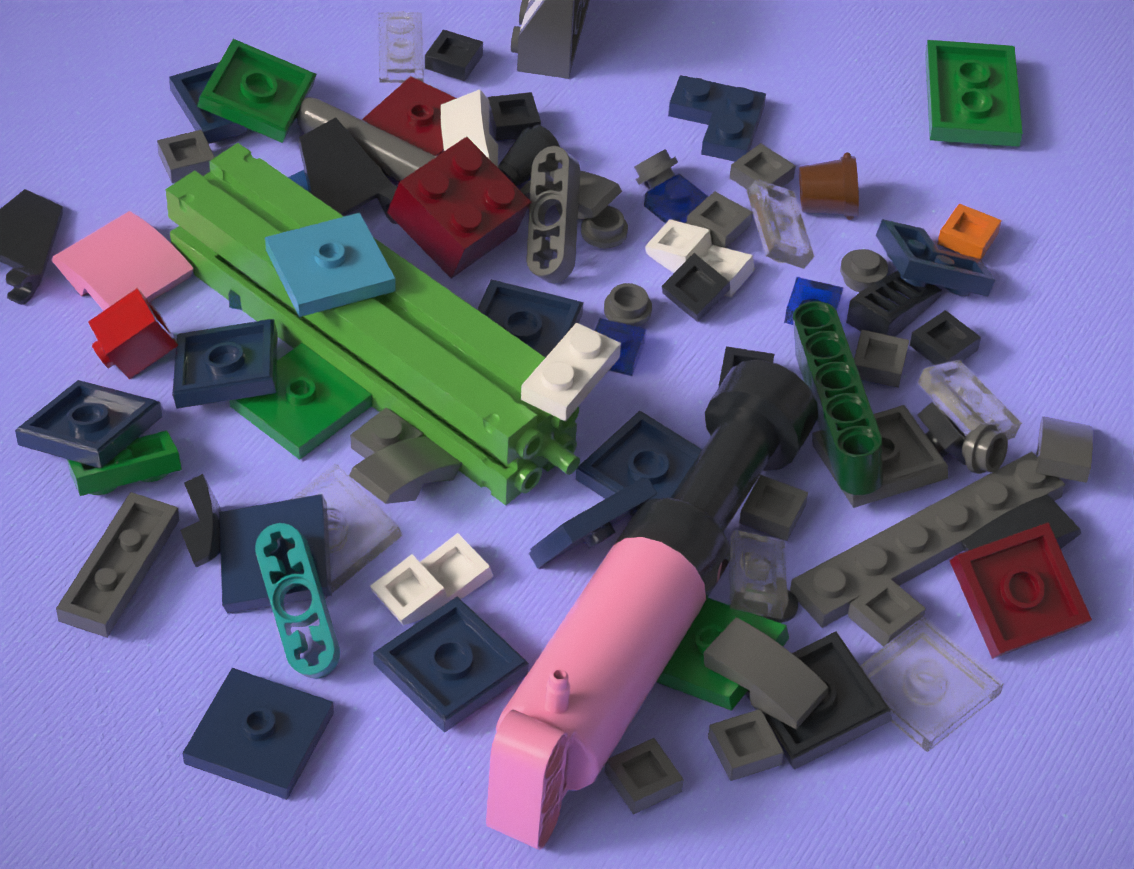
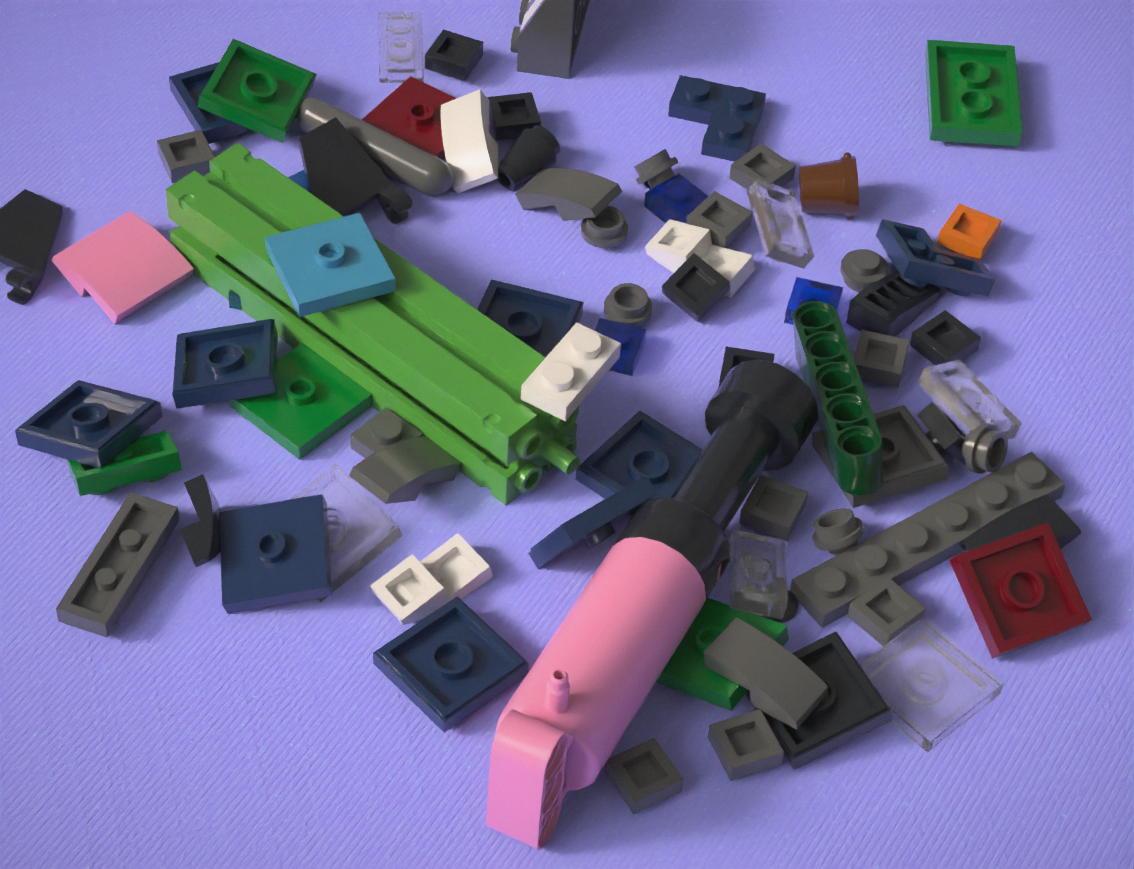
(131, 334): red brick -> none
(258, 733): dark blue plate -> none
(295, 642): teal beam -> none
(458, 207): dark red brick -> none
(563, 232): dark grey beam -> none
(837, 531): none -> dark grey plate
(1064, 449): dark grey slope -> none

